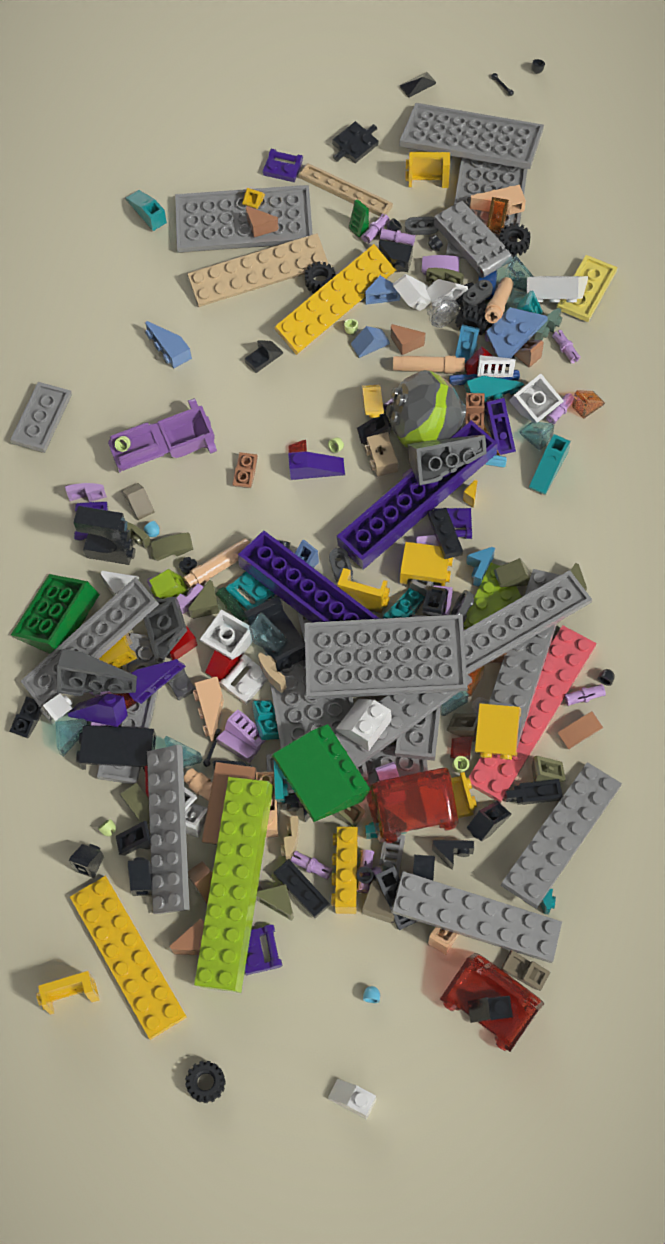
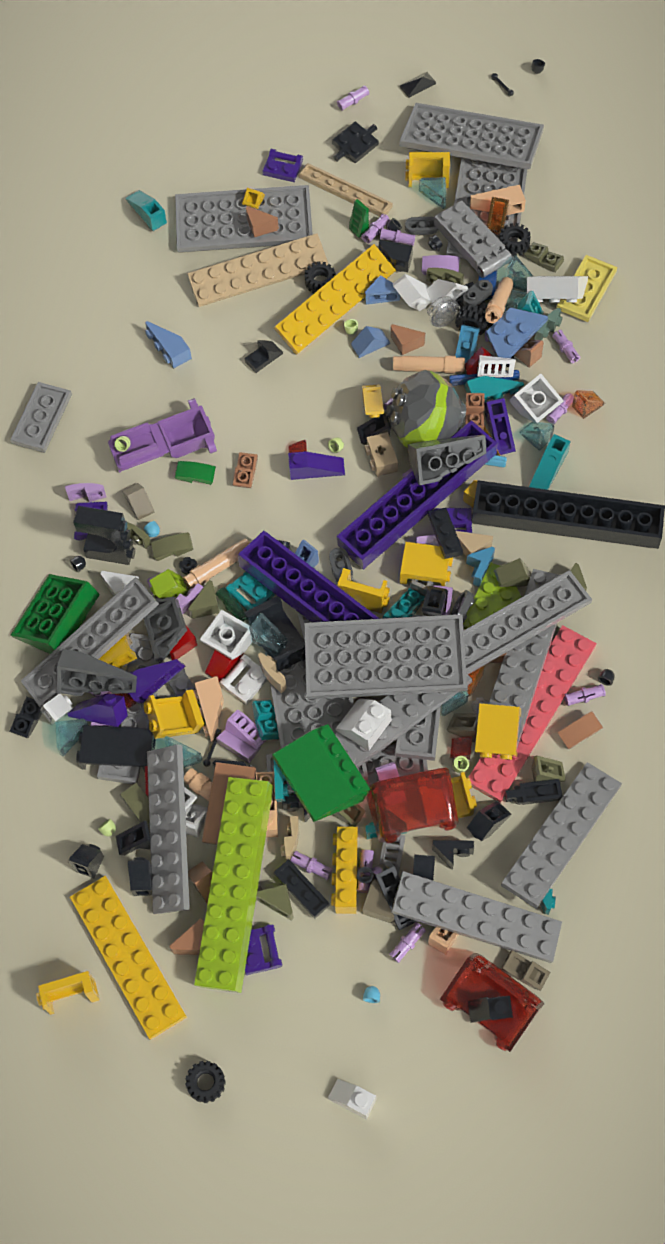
(78, 563): none -> black hinge
(173, 715): none -> yellow panel
(196, 471): none -> green slope
(353, 97): none -> lavender pin
(407, 942): none -> lavender pin
(434, 189): none -> clear light blue slope
(473, 542): none -> tan slope
(541, 256): none -> olive slope
(568, 514): none -> black brick

